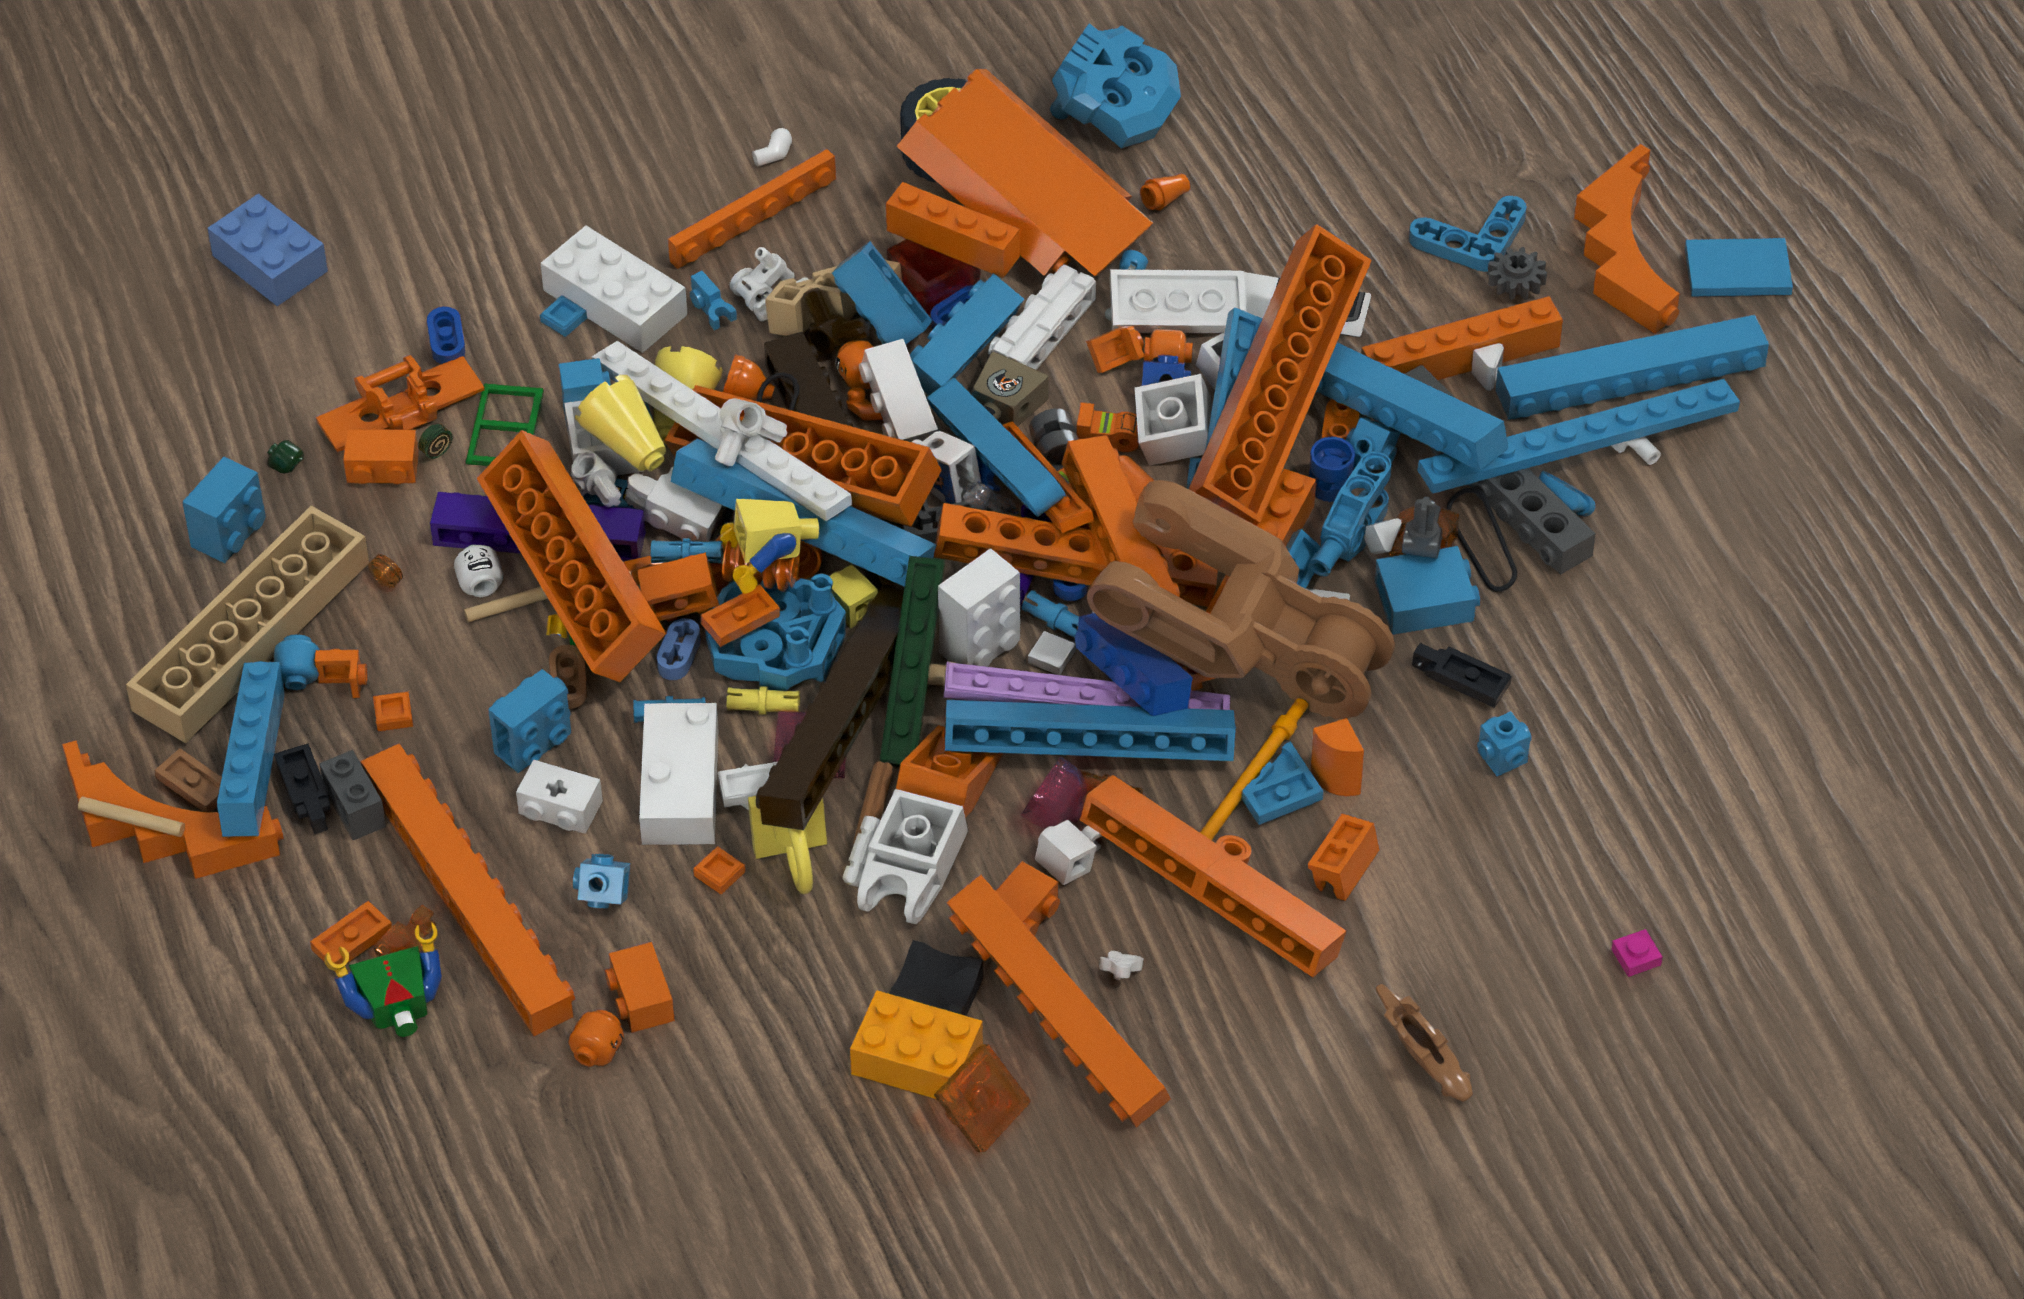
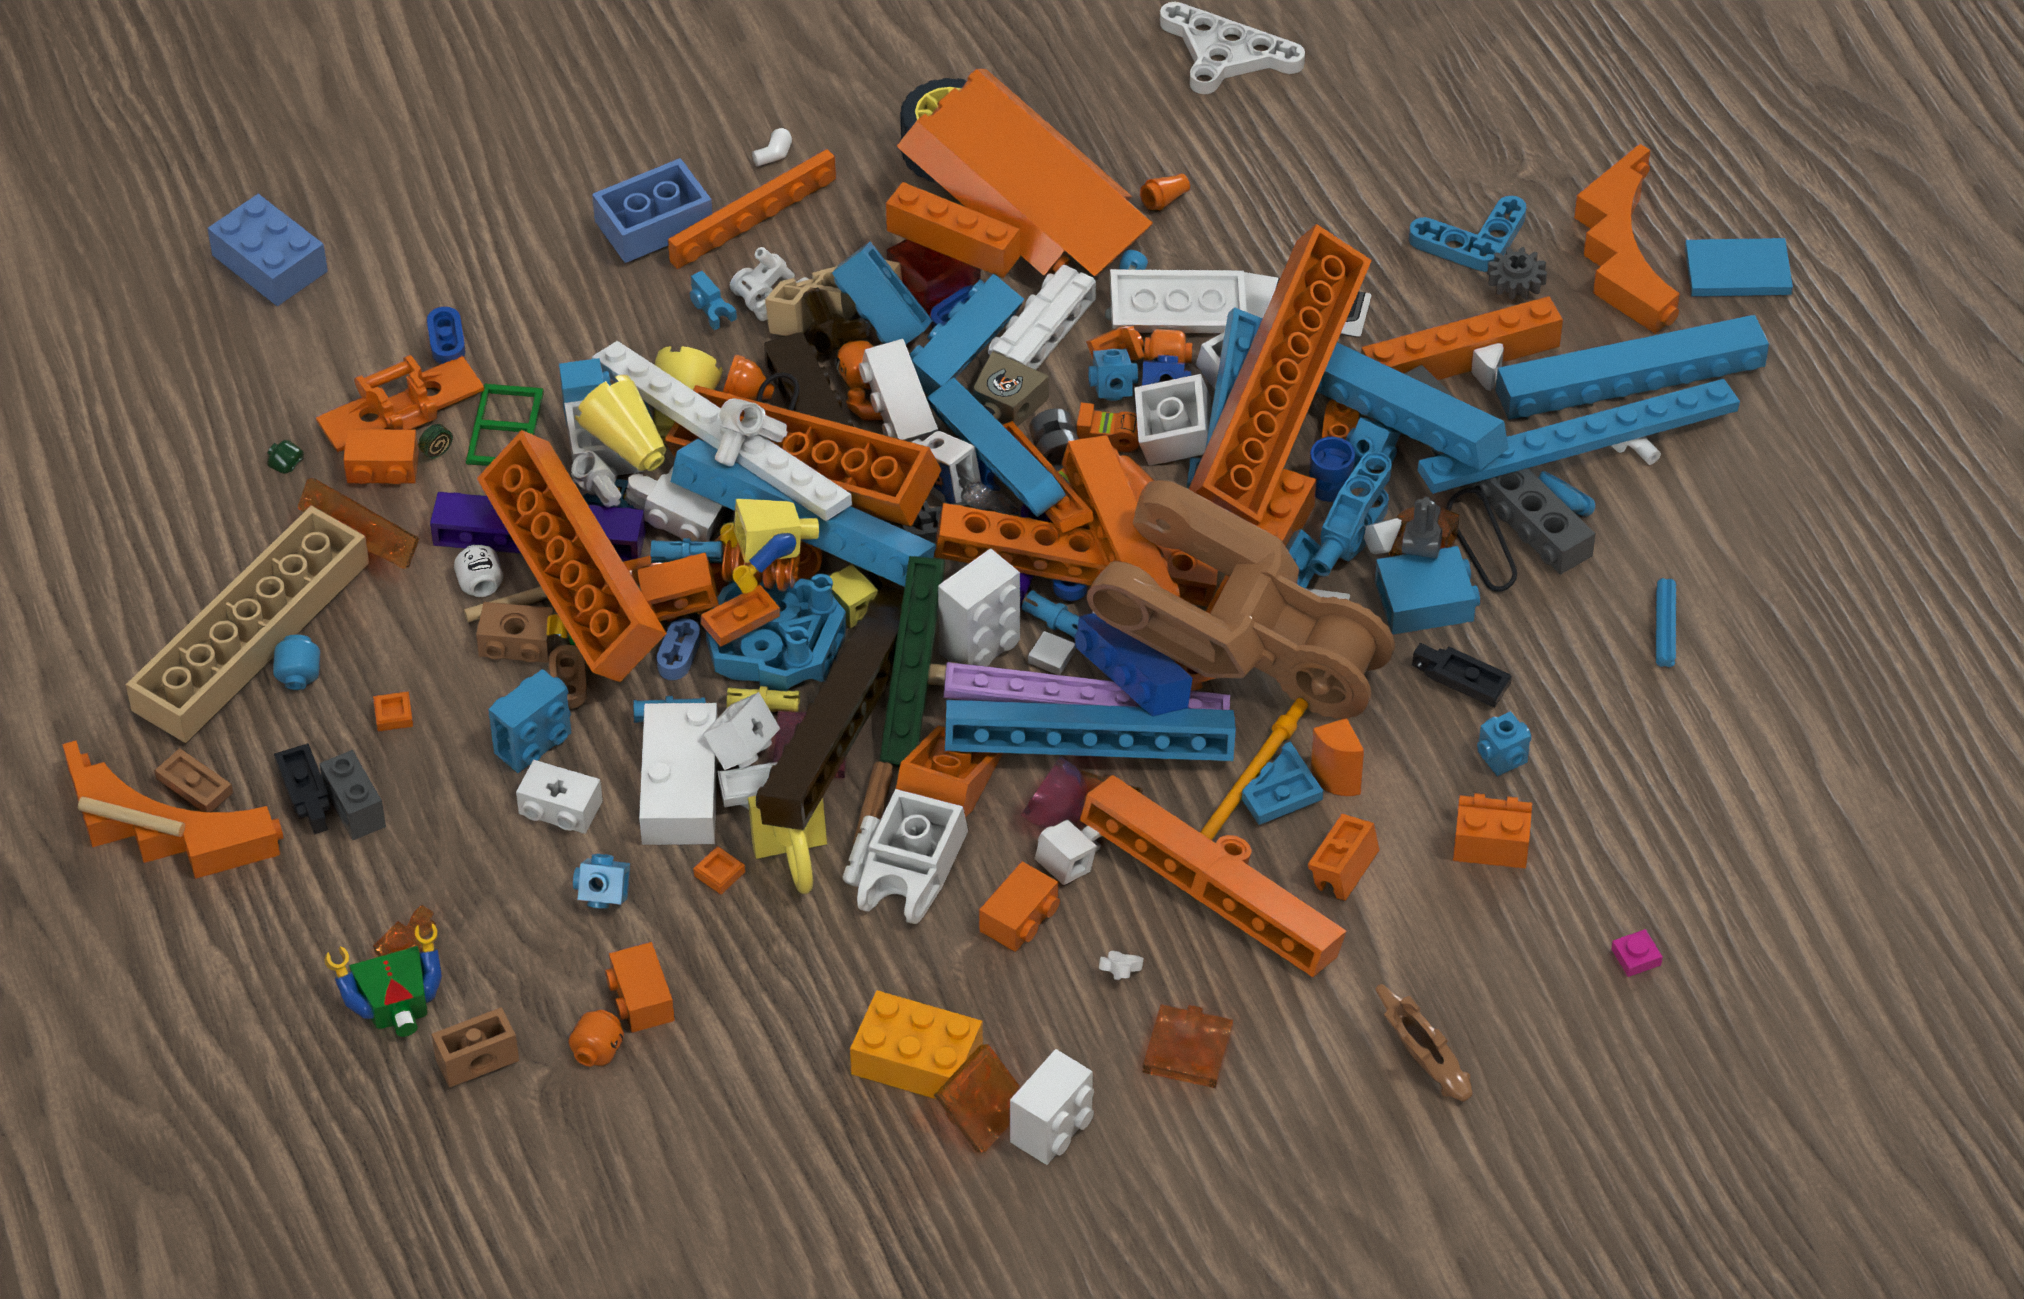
(224, 509): dark azure brick -> none
(251, 749): dark azure brick -> none
(341, 667): orange bracket -> none
(353, 932): orange plate -> none
(381, 535): none -> clear orange bracket
(385, 571): clear orange tile -> none
(469, 891): orange brick -> none
(475, 1047): none -> medium nougat brick
(514, 632): none -> medium nougat brick
(563, 316): dark azure tile -> none
(614, 288): white brick -> none
(650, 209): none -> medium blue brick
(742, 732): none -> white brick
(939, 978): black brick -> none
(1051, 1107): none -> white brick
(1058, 1001): orange brick -> none
(1100, 71): dark azure brick -> none
(1113, 374): none -> dark azure brick
(1188, 1045): none -> clear orange hinge
(1239, 54): none -> white beam
(1492, 831): none -> orange brick
(1665, 622): none -> dark azure axle

